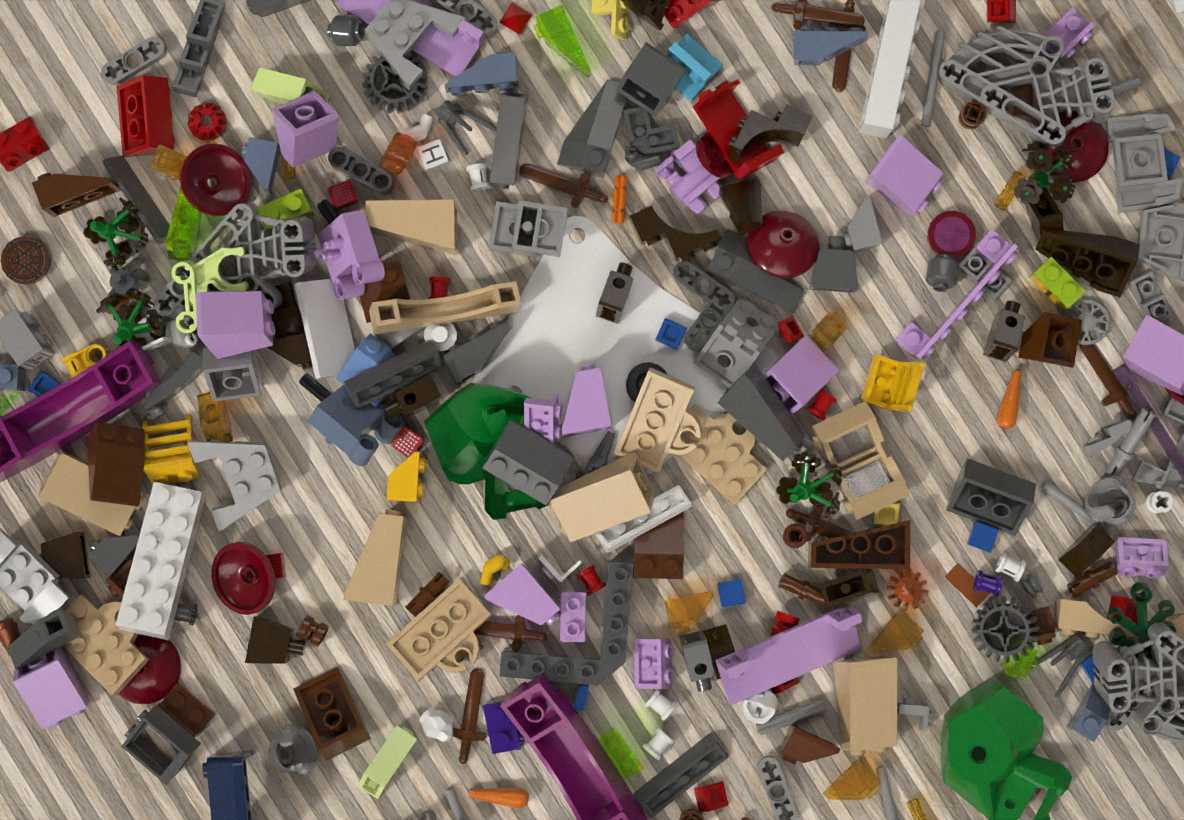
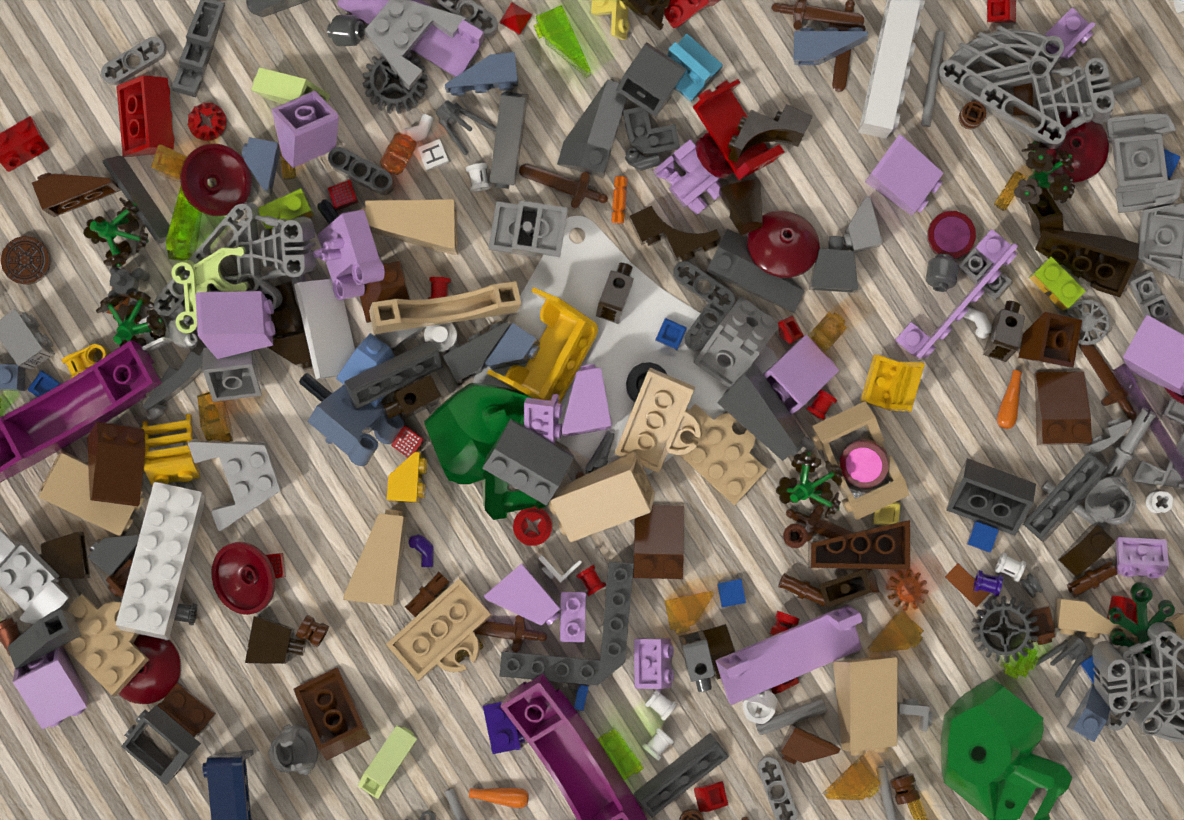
(423, 546): none -> dark purple arm
(437, 724): white rock -> none
(468, 728): reddish brown sword -> none
(491, 566): yellow arm -> none
(513, 349): none -> sand blue slope
(532, 538): none -> red gear
(560, 352): none -> yellow windscreen
(663, 508): white tile -> none
(864, 463): none -> tile
(905, 789): none -> reddish brown wheel
(981, 321): none -> white arm
(1062, 409): none -> reddish brown slope
(1066, 496): none -> dark grey slope

